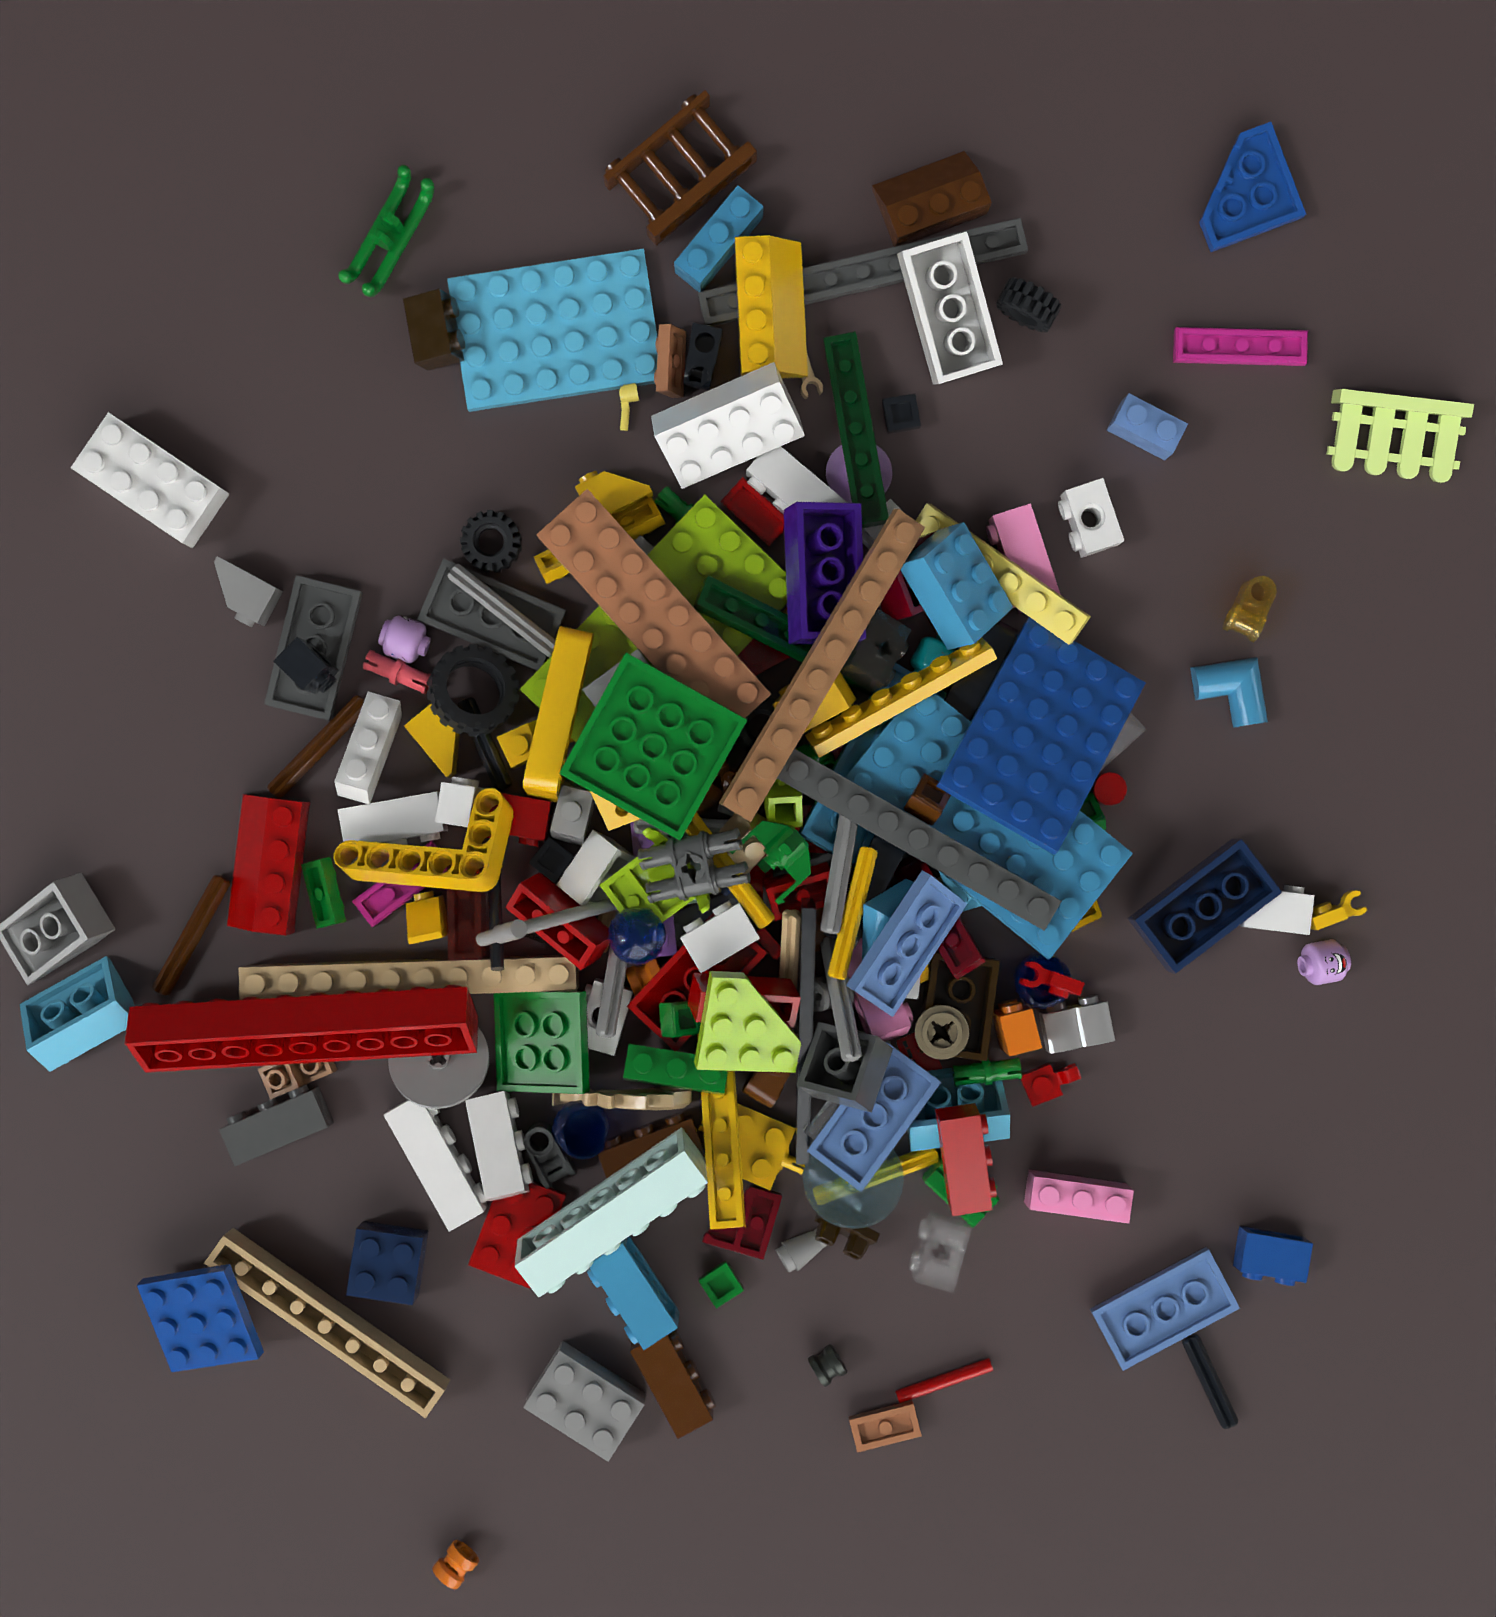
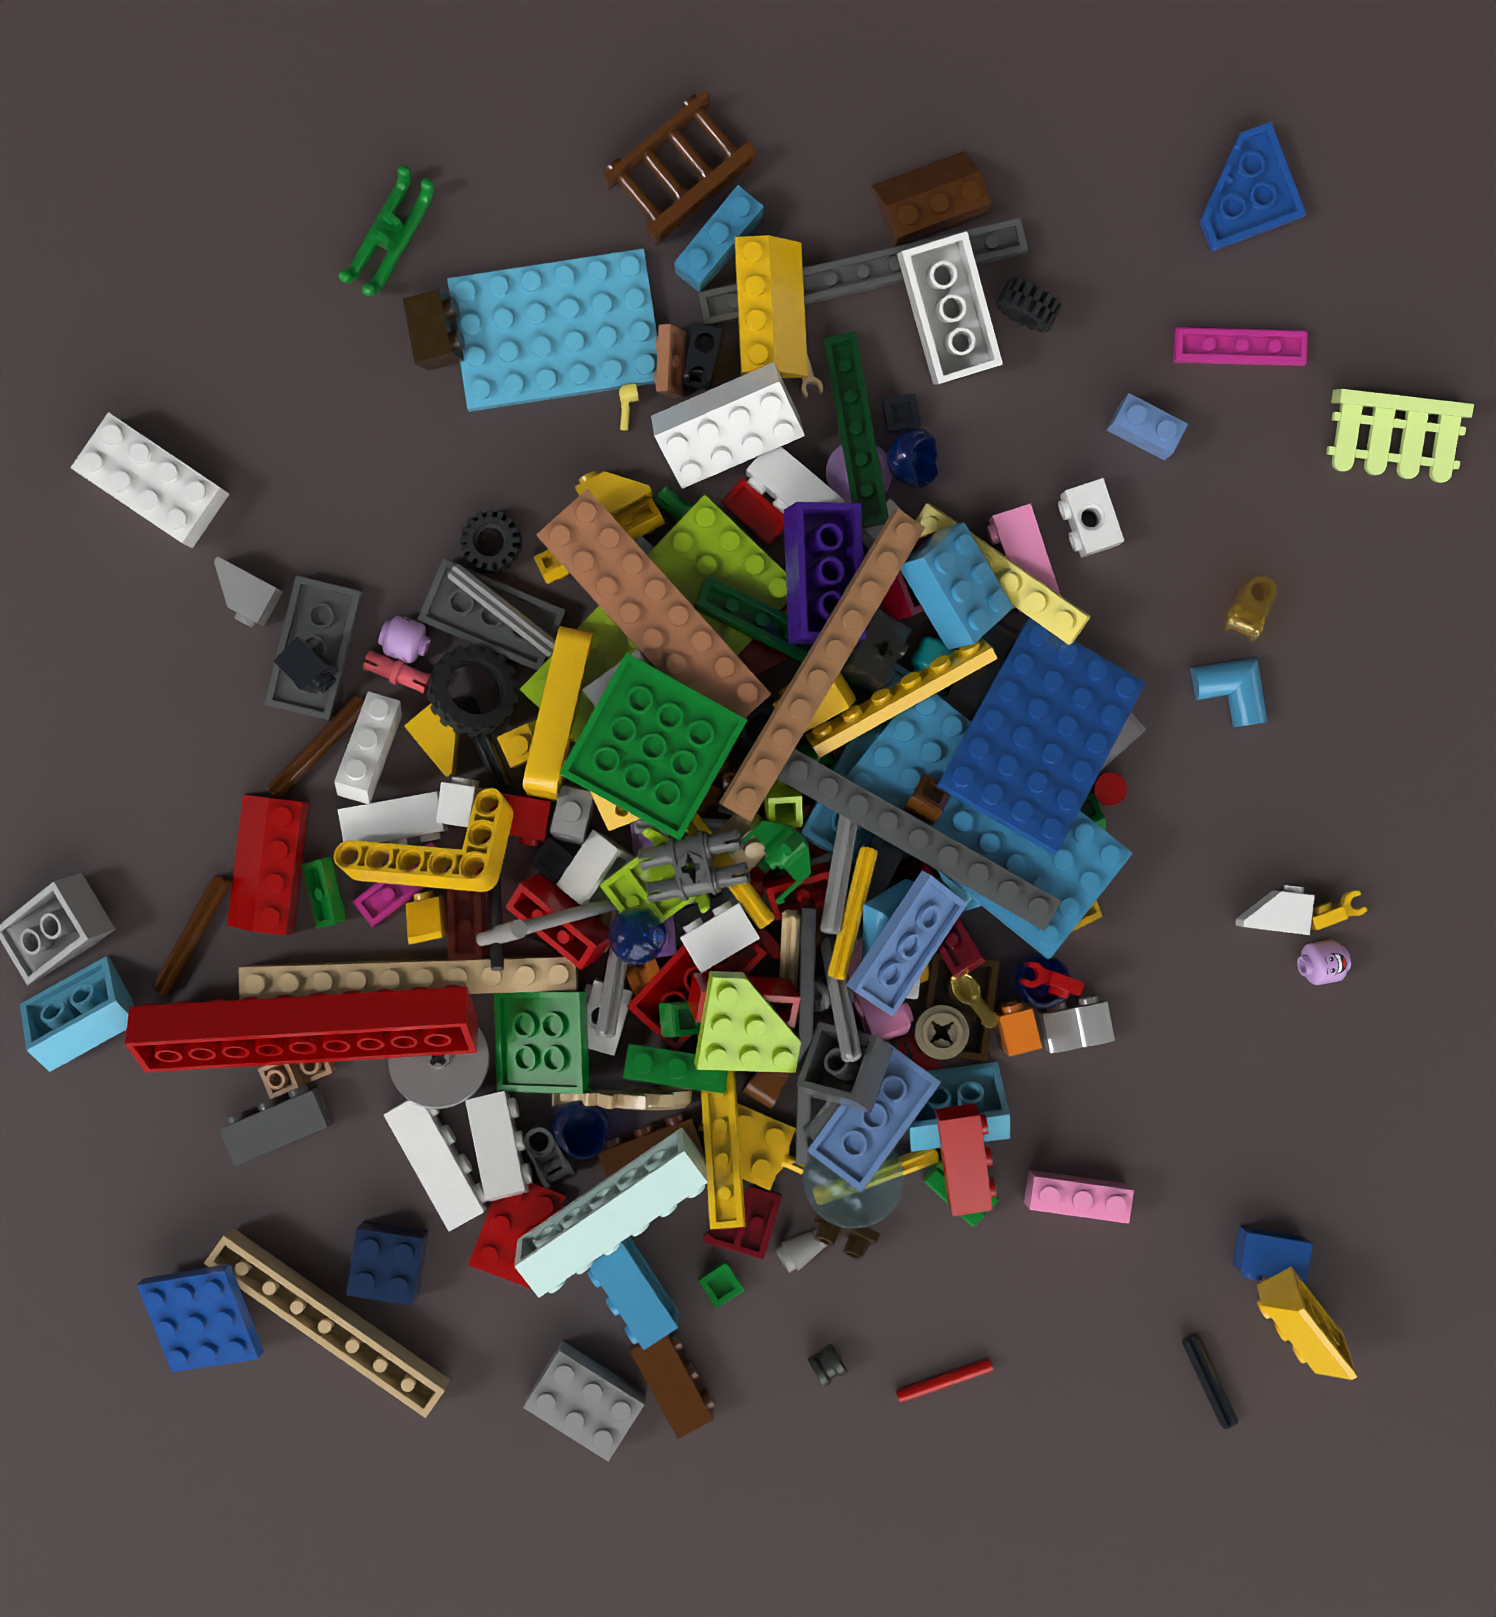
(455, 1564): orange wheel -> none
(885, 1426): nougat plate -> none
(913, 458): none -> clear blue hair
(943, 1270): clear brick -> none
(969, 993): none -> clear yellow piece
(987, 1072): green pin -> none
(1044, 1083): red plate -> none
(1164, 1308): medium blue plate -> none
(1204, 905): dark blue brick -> none
(1305, 1324): none -> yellow slope

